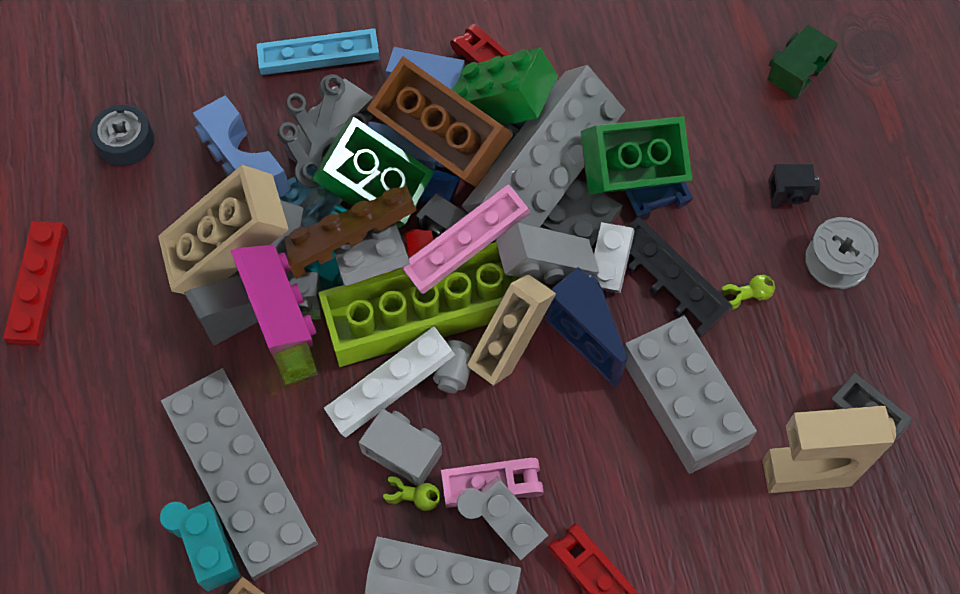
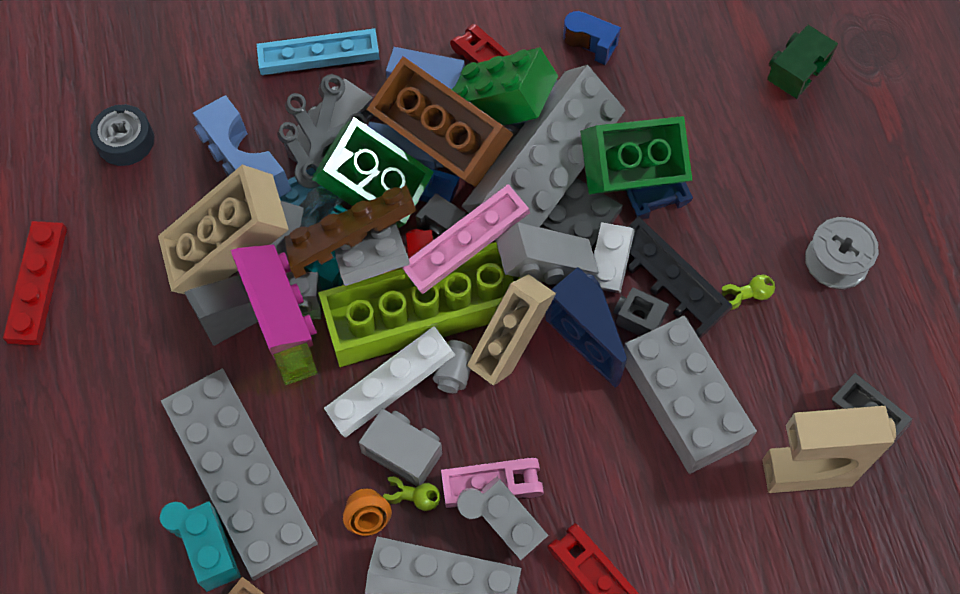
(366, 512): none -> orange cone
(591, 34): none -> blue leg
(641, 304): none -> dark grey brick
(792, 184): black brick -> none

